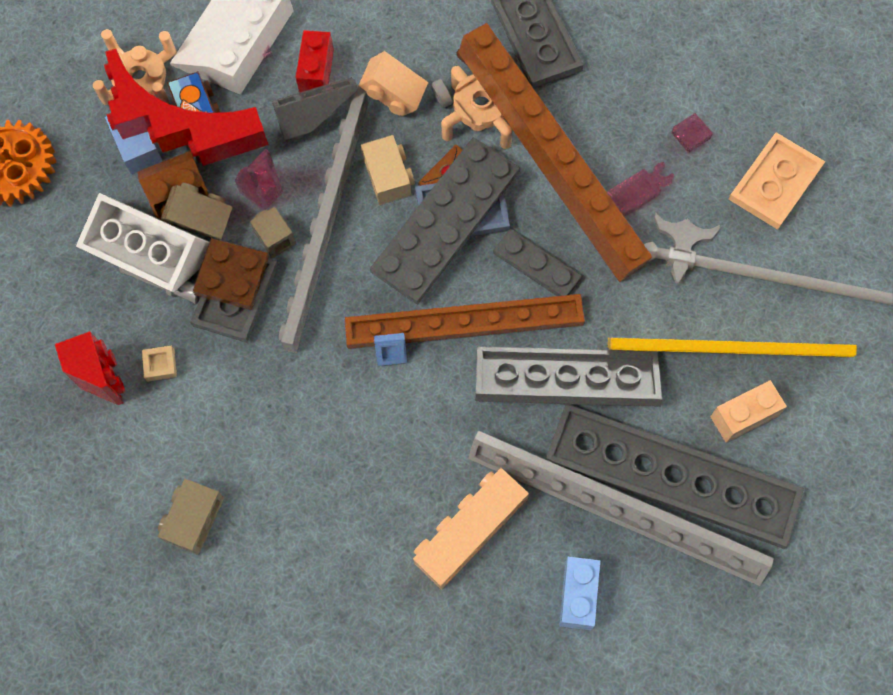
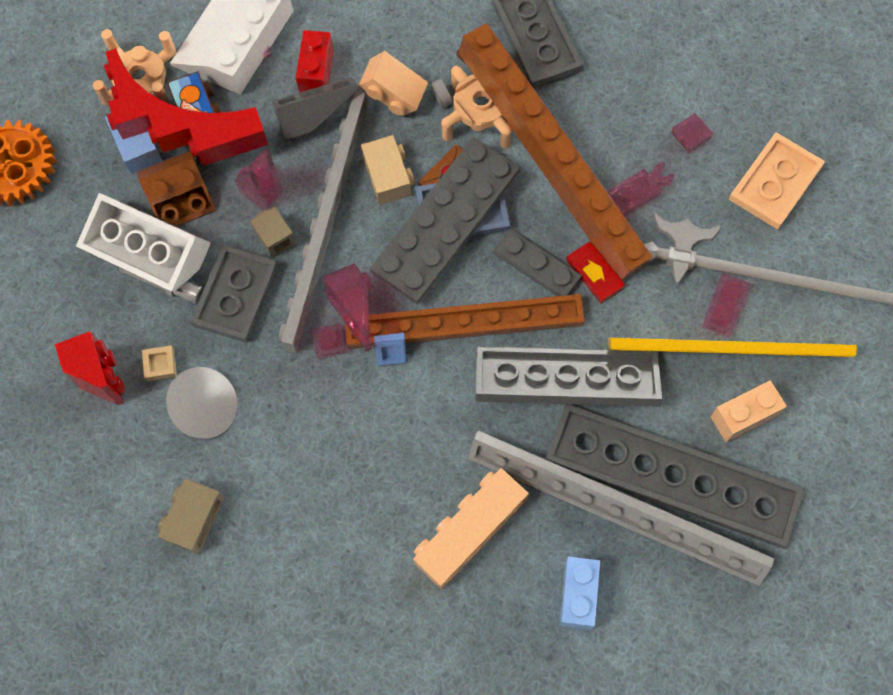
(197, 212): dark tan brick -> none
(201, 402): none -> light grey shield
(231, 274): reddish brown plate -> none
(329, 341): none -> clear pink plate
(350, 296): none -> clear pink slope
(595, 272): none -> red tile
(725, 305): none -> clear pink plate

